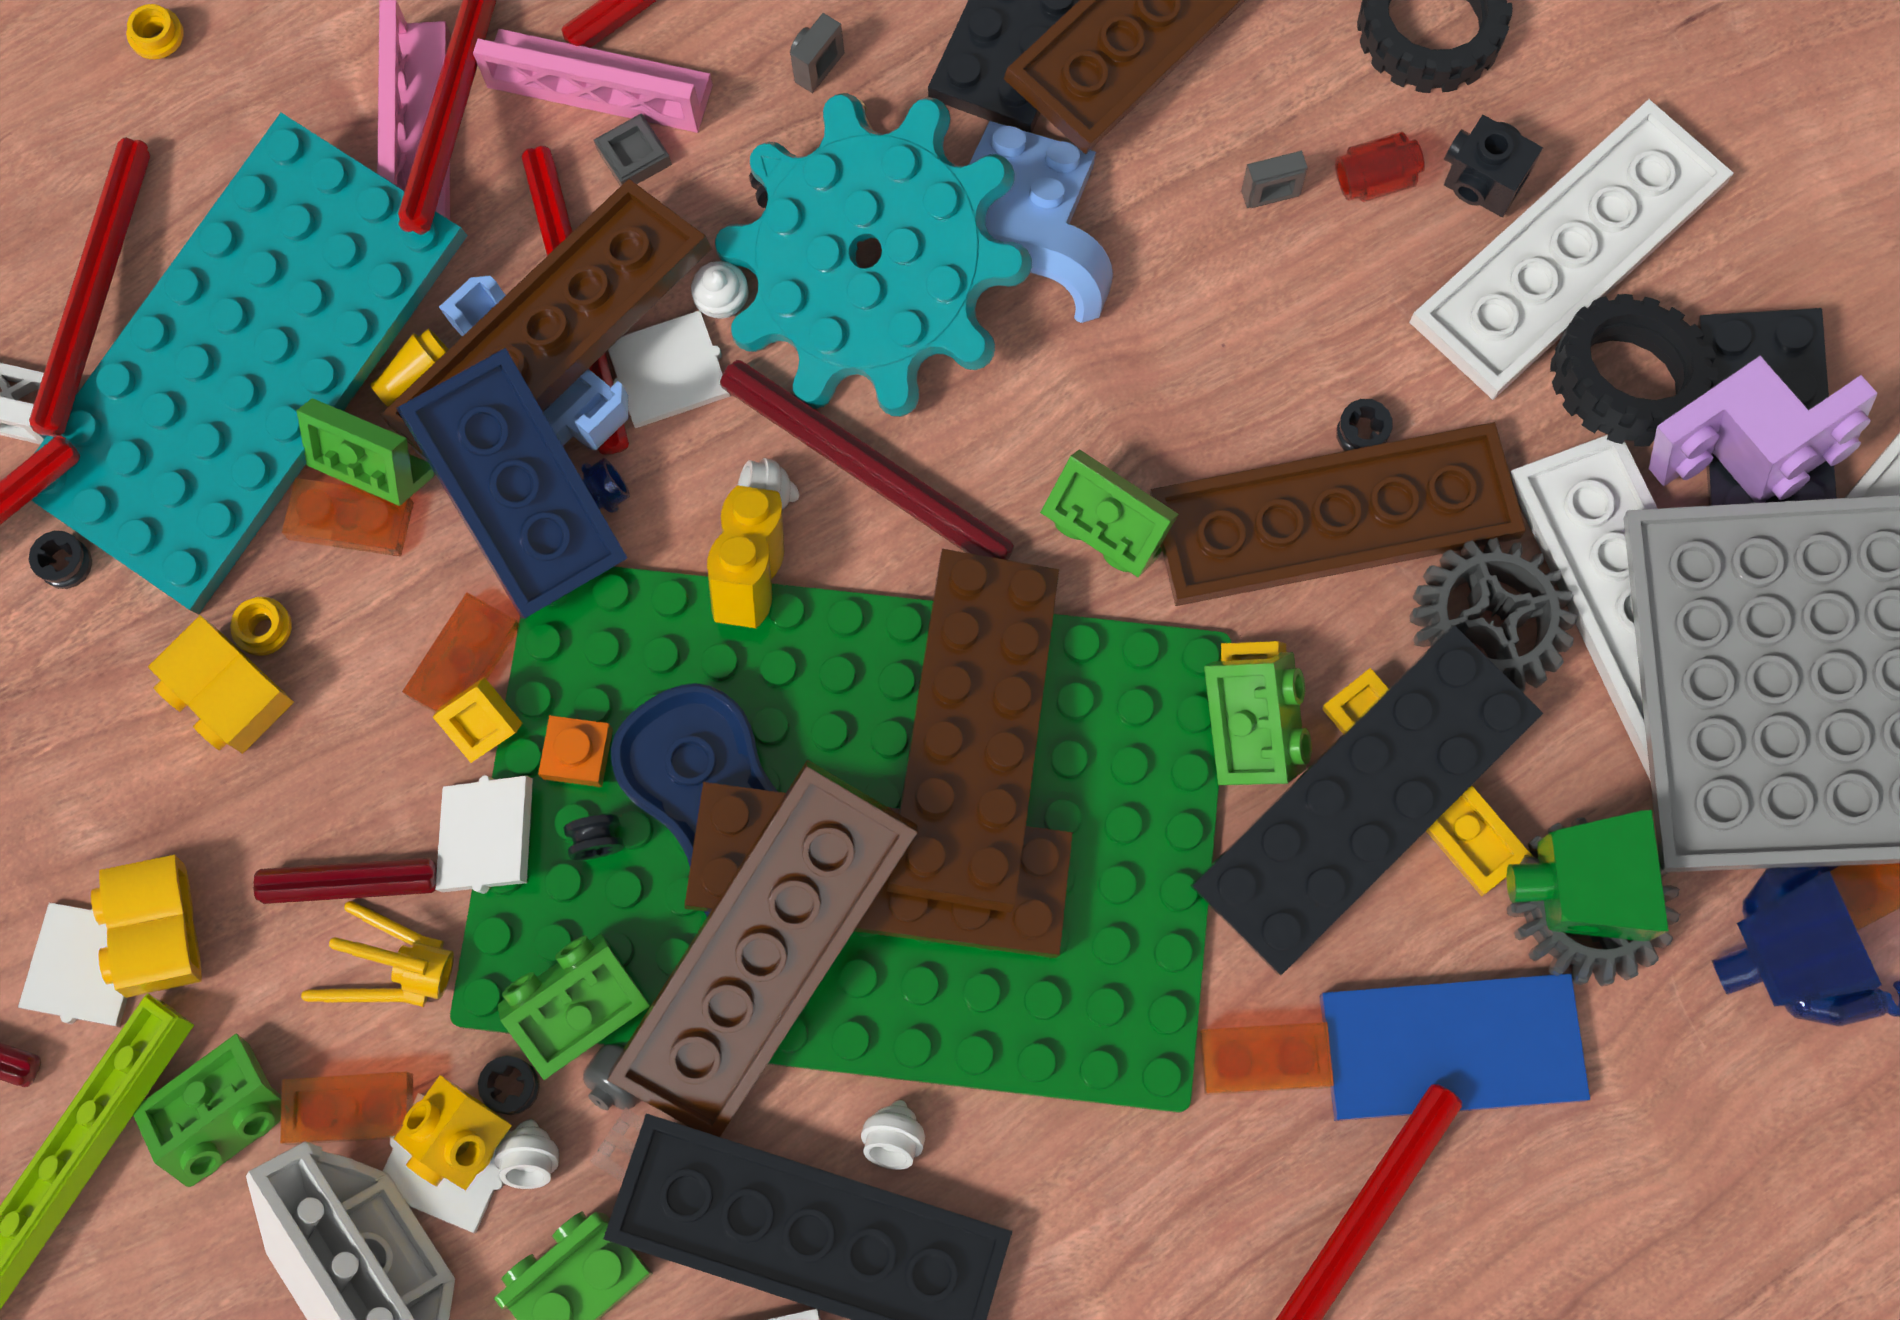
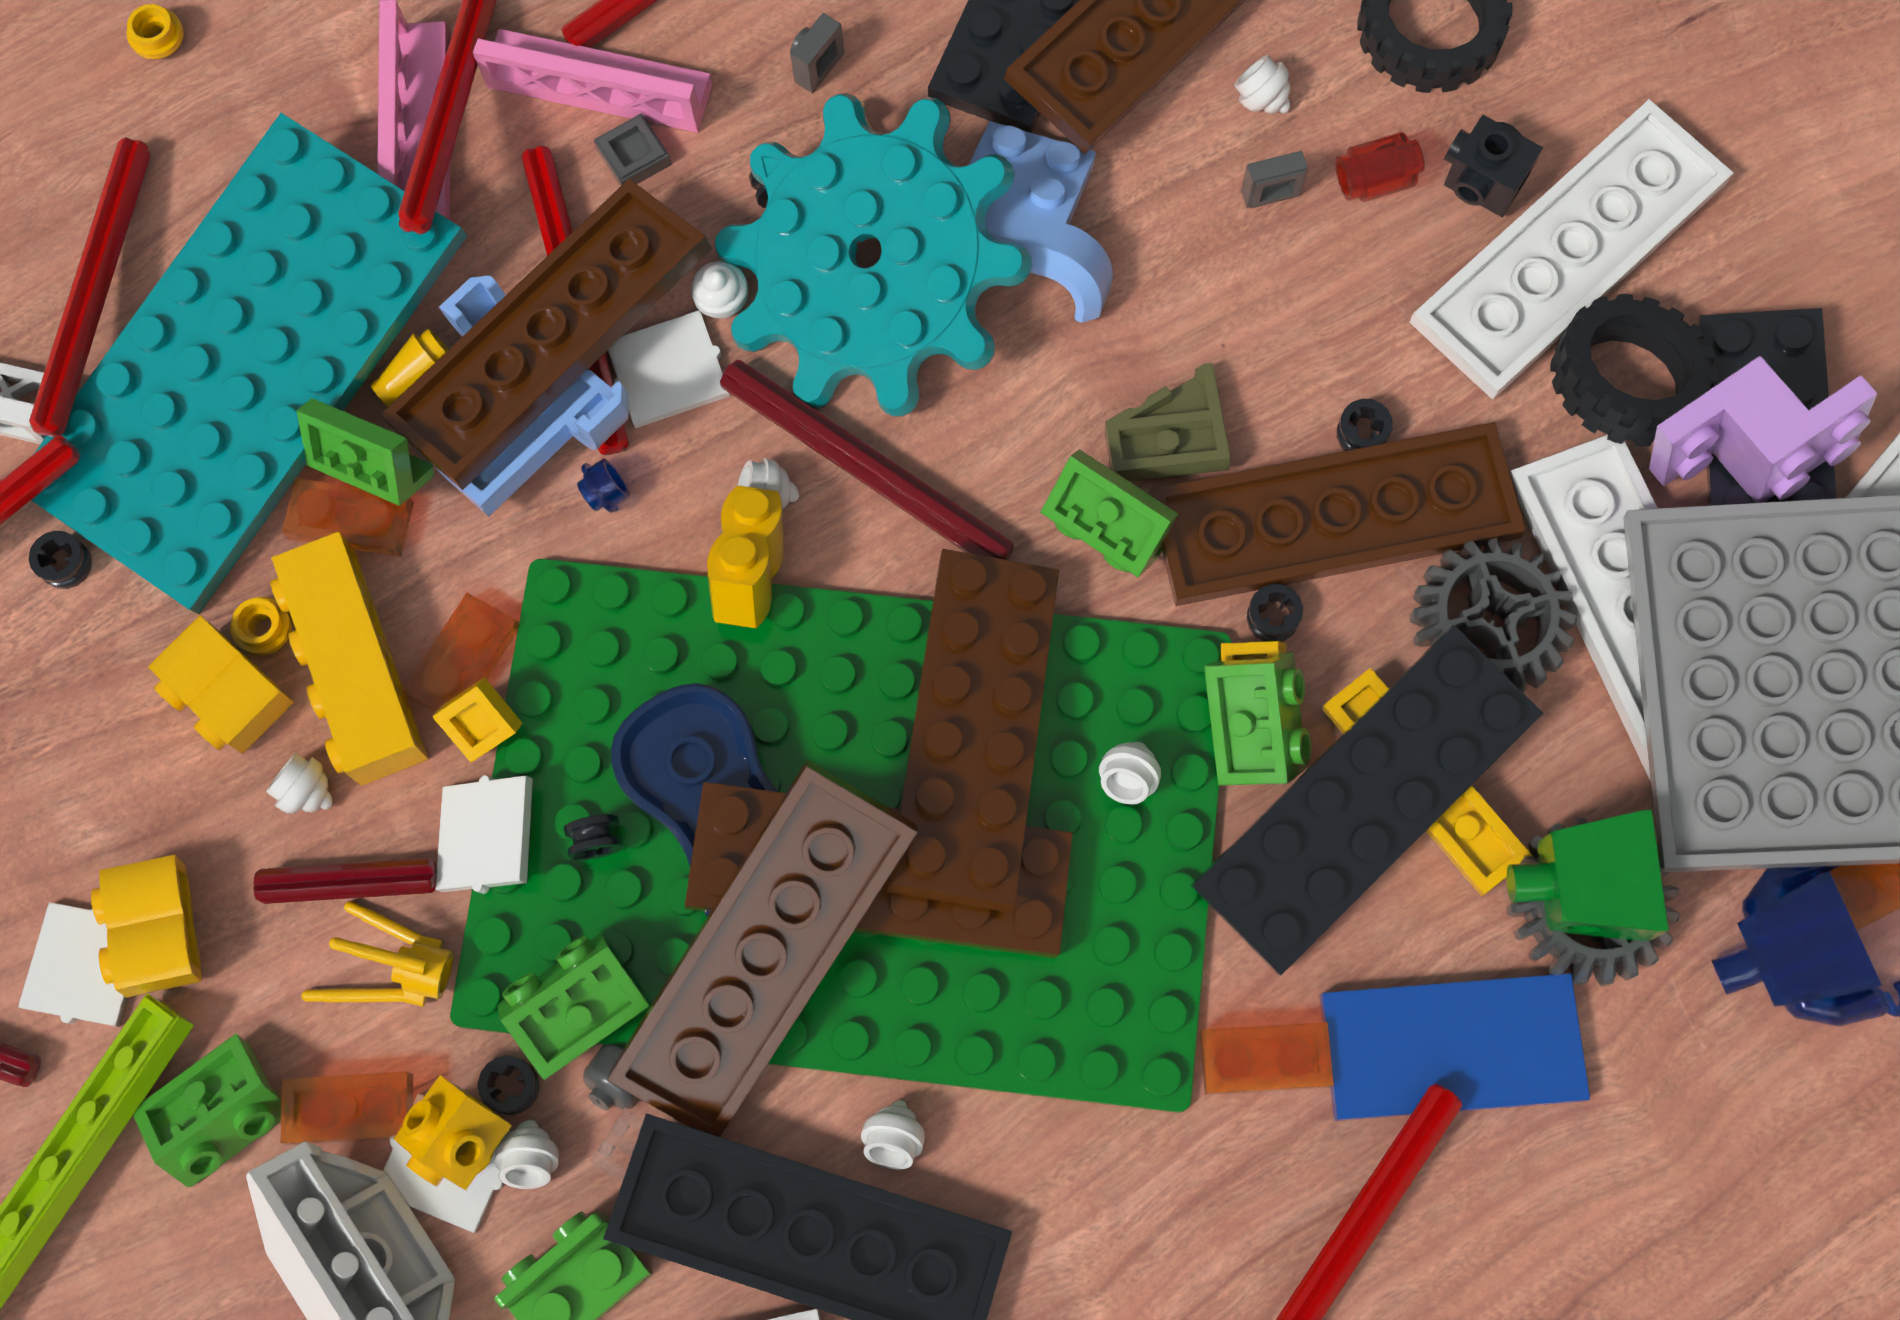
(301, 786): none -> white plate
(348, 660): none -> yellow brick
(512, 483): dark blue plate -> none
(575, 751): orange plate -> none
(1129, 773): none -> white plate
(1171, 432): none -> olive wing
(1258, 604): none -> black bush
(1265, 86): none -> white plate

